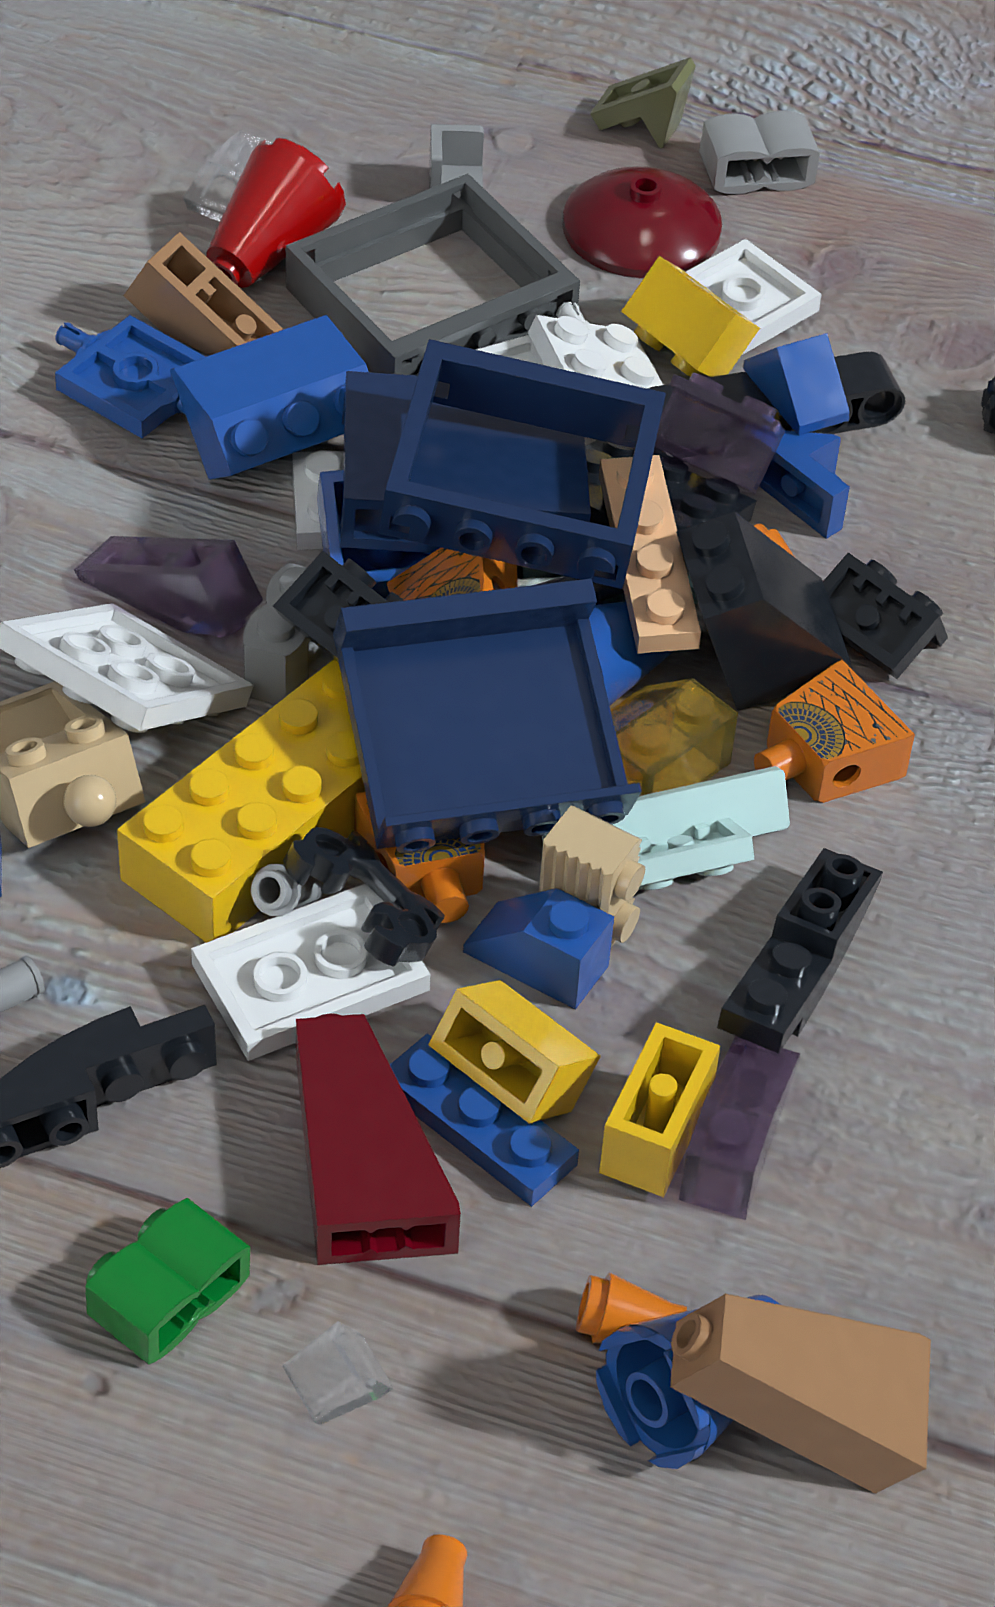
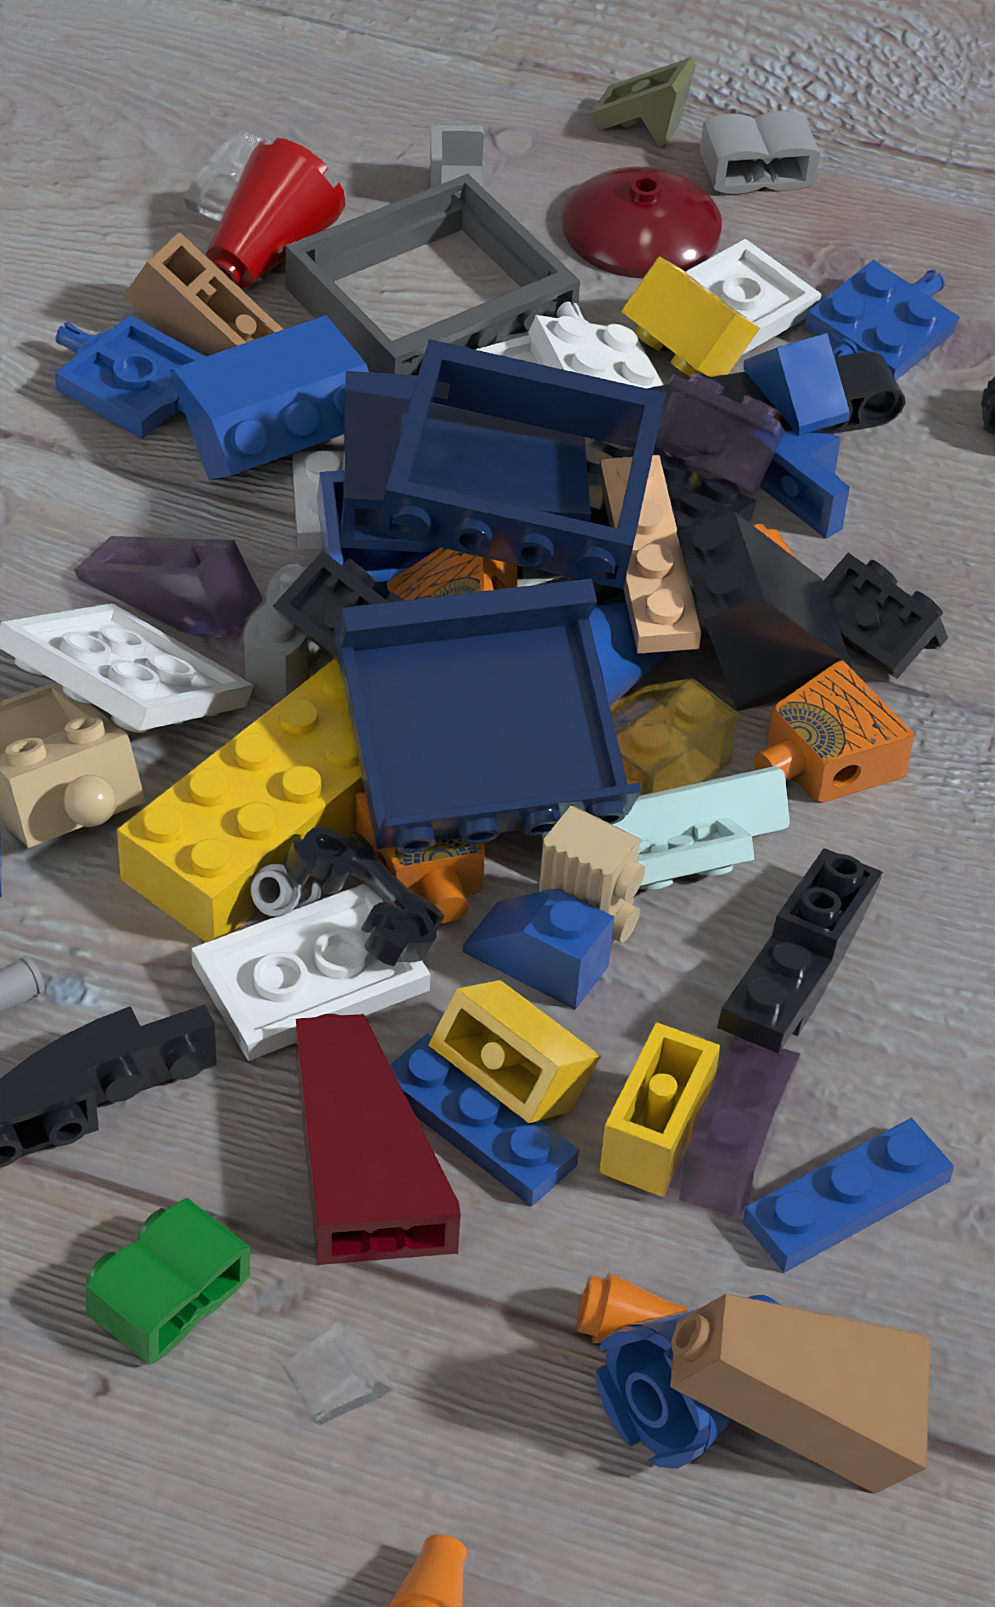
(847, 1194): none -> blue plate
(884, 316): none -> blue plate

